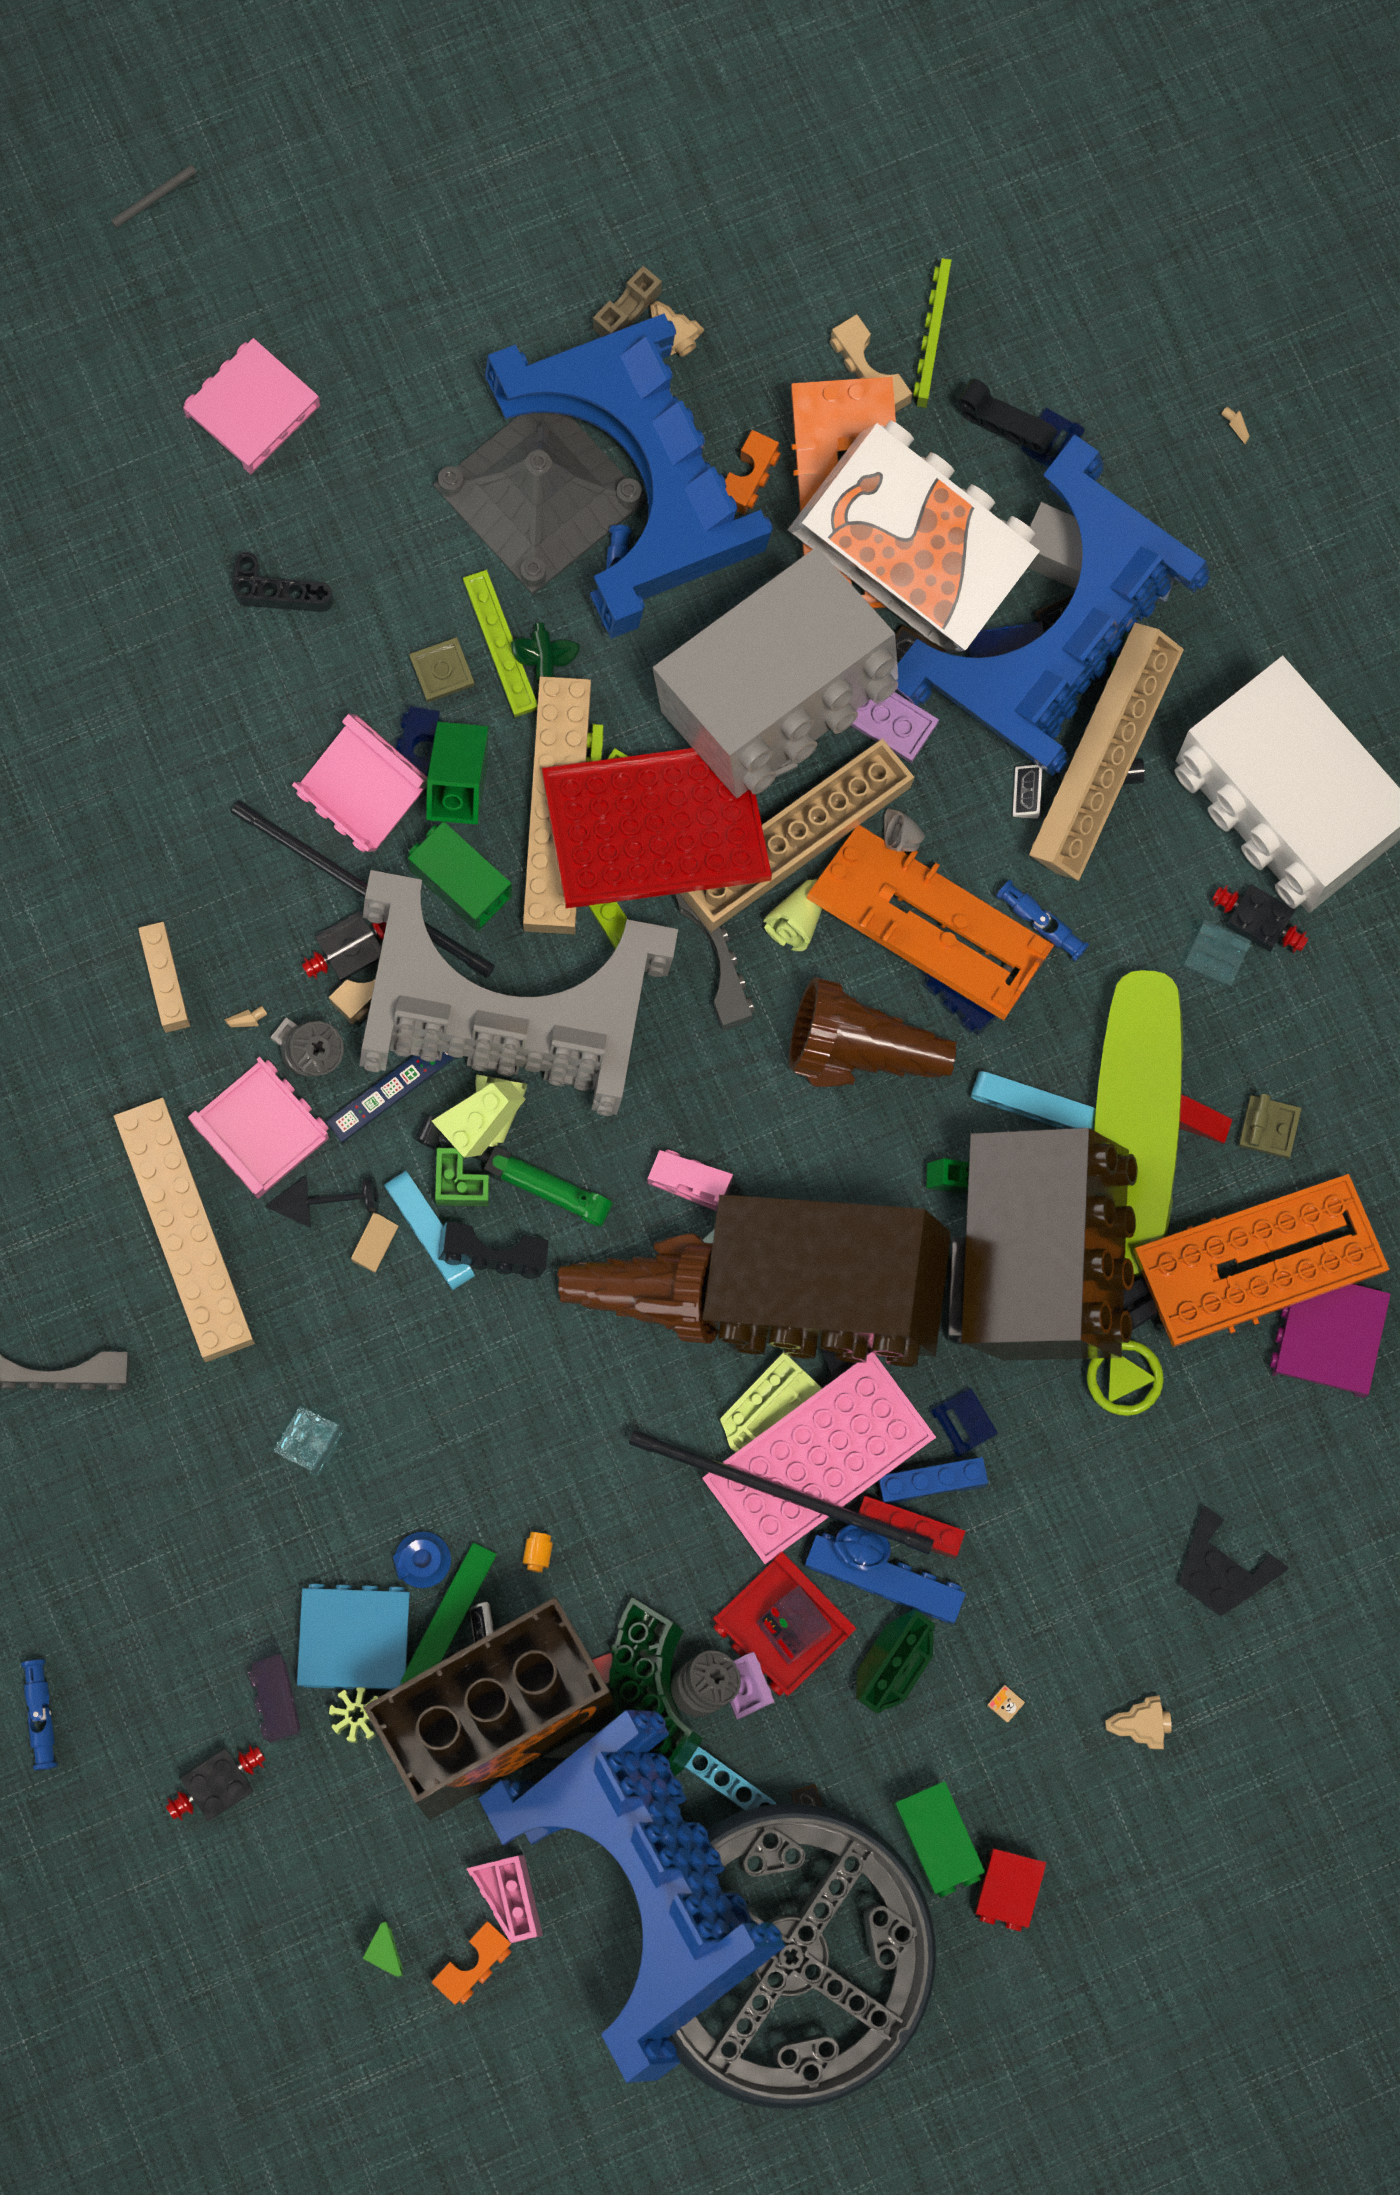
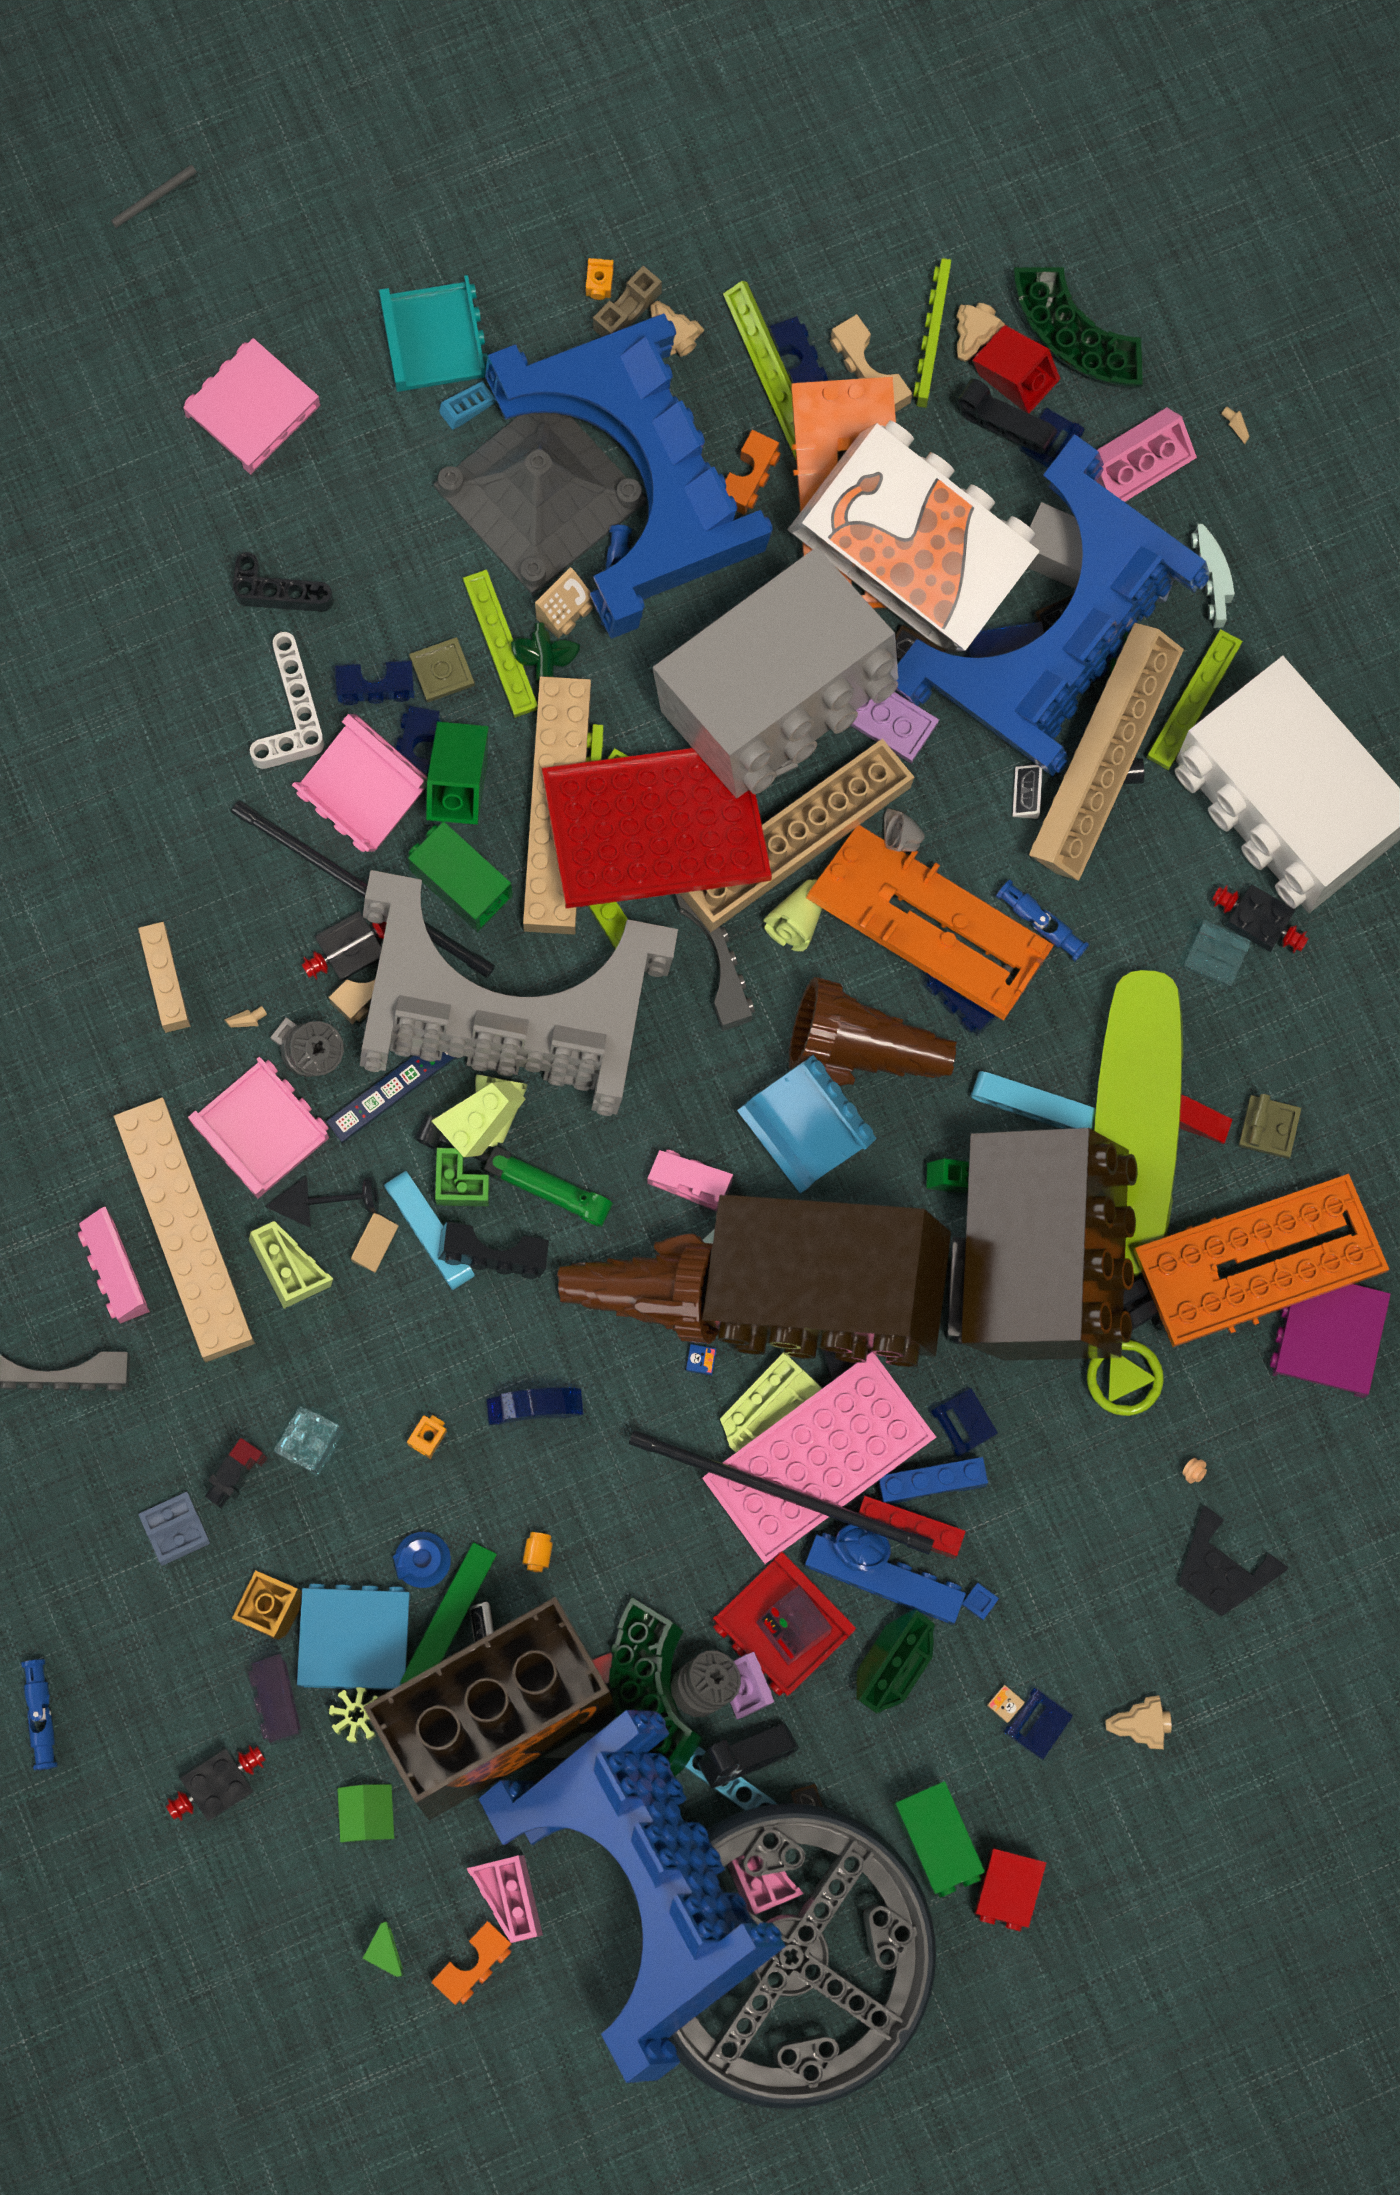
(113, 1266): none -> bright pink slope
(174, 1528): none -> sand blue slope
(233, 1472): none -> black hips
(269, 1606): none -> pearl gold slope
(287, 1266): none -> yellowish green wedge
(298, 706): none -> white beam
(366, 1813): none -> bright green slope
(396, 684): none -> clear blue arch
(425, 1425): none -> light orange brick
(434, 335): none -> teal panel
(455, 415): none -> dark azure slope
(535, 1404): none -> clear blue arch
(564, 604): none -> tan slope
(603, 270): none -> light orange brick
(701, 1359): none -> blue tile
(726, 1763): none -> black beam
(762, 1891): none -> bright pink wedge
(763, 354): none -> lime plate
(791, 339): none -> clear blue arch
(806, 1123): none -> dark azure panel
(975, 329): none -> tan rock
(980, 1601): none -> blue plate
(1017, 368): none -> red slope
(1046, 1728): none -> clear blue plate
(1072, 334): none -> dark green brick
(1145, 454): none -> bright pink slope
(1194, 699): none -> lime plate
(1194, 1470): none -> light nougat plate
(1220, 583): none -> light aqua slope

